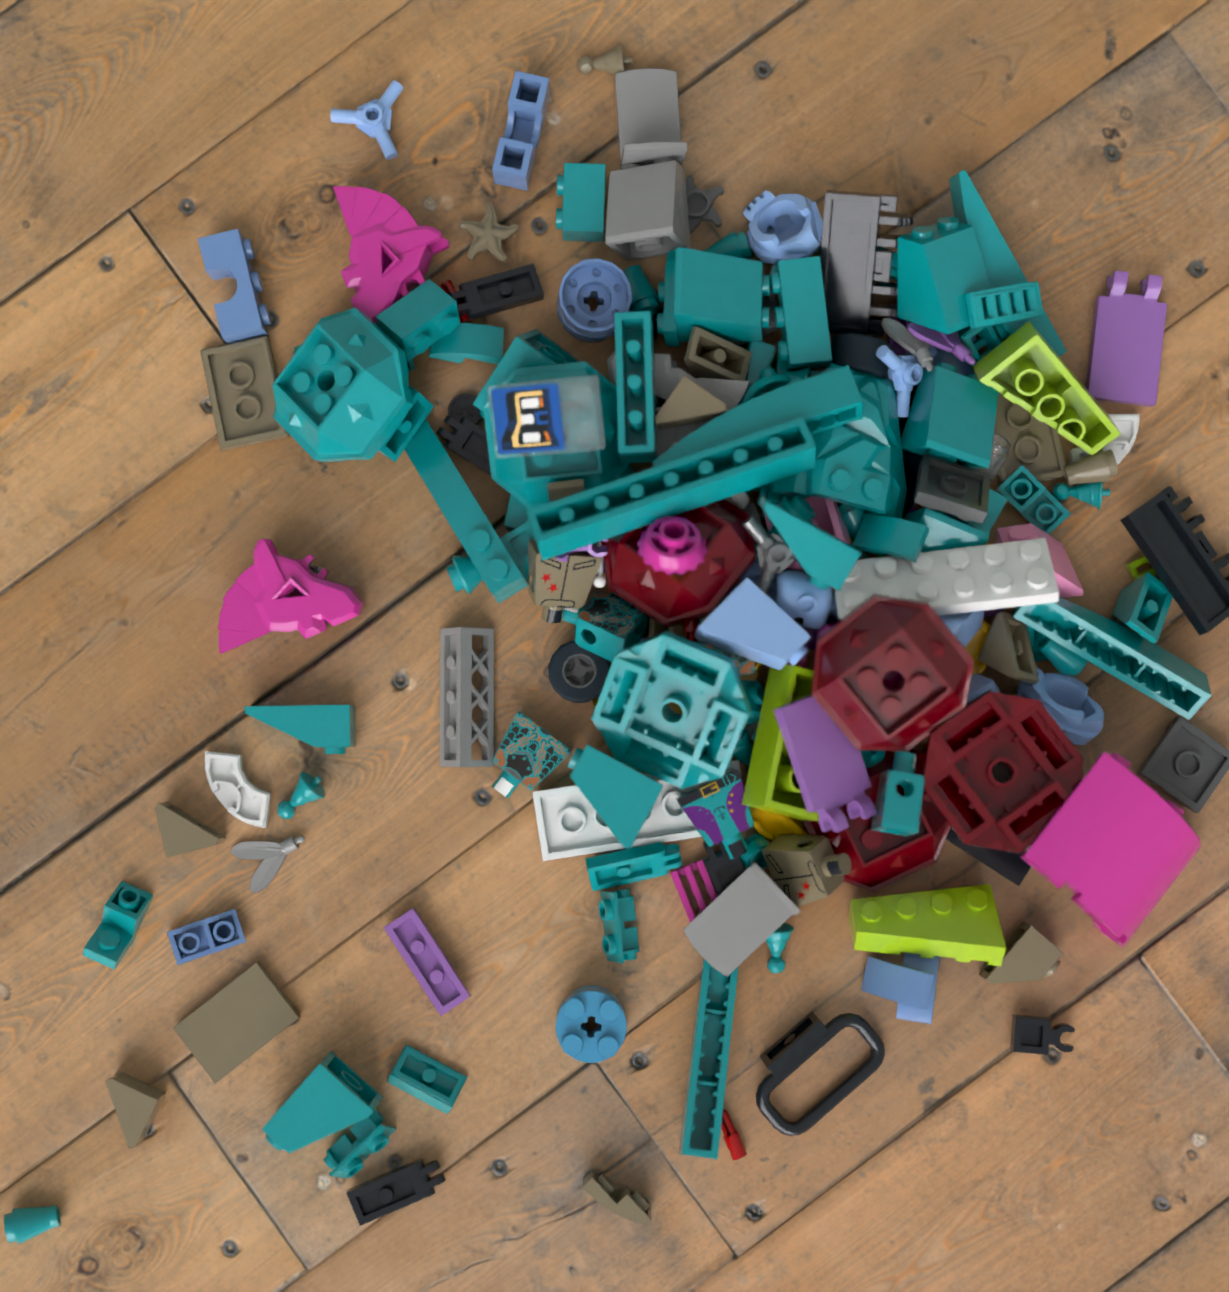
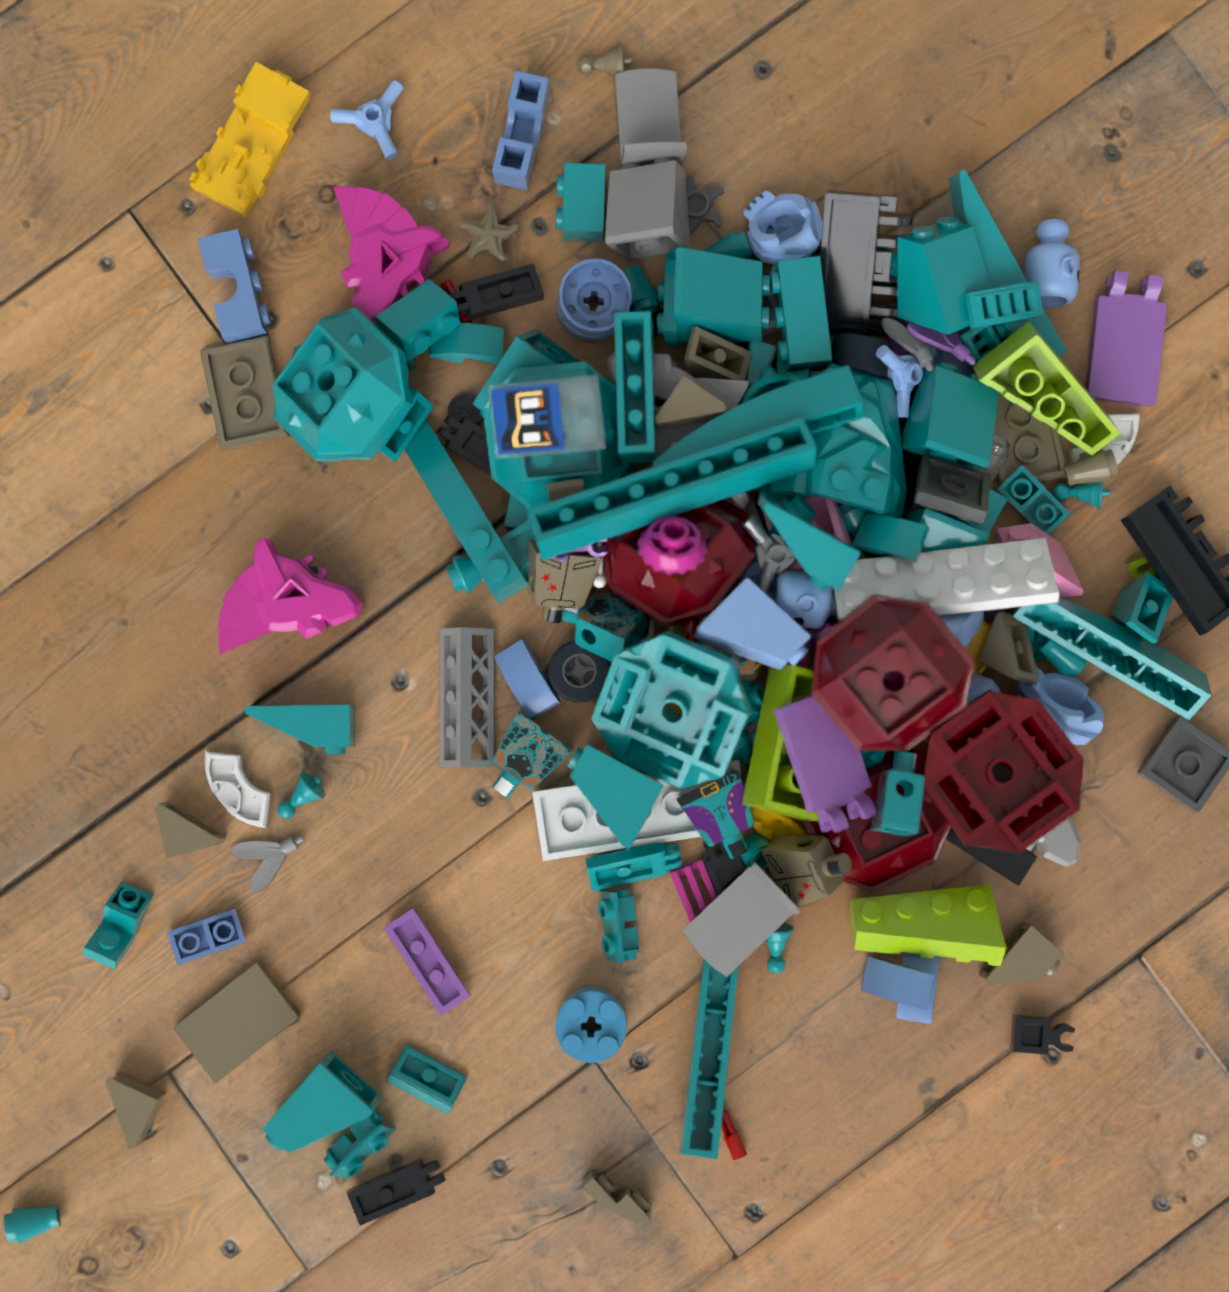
(251, 140): none -> yellow piece
(526, 679): none -> medium blue slope
(797, 1048): black bar -> none
(1053, 264): none -> light blue piece
(1114, 847): dark pink panel -> none

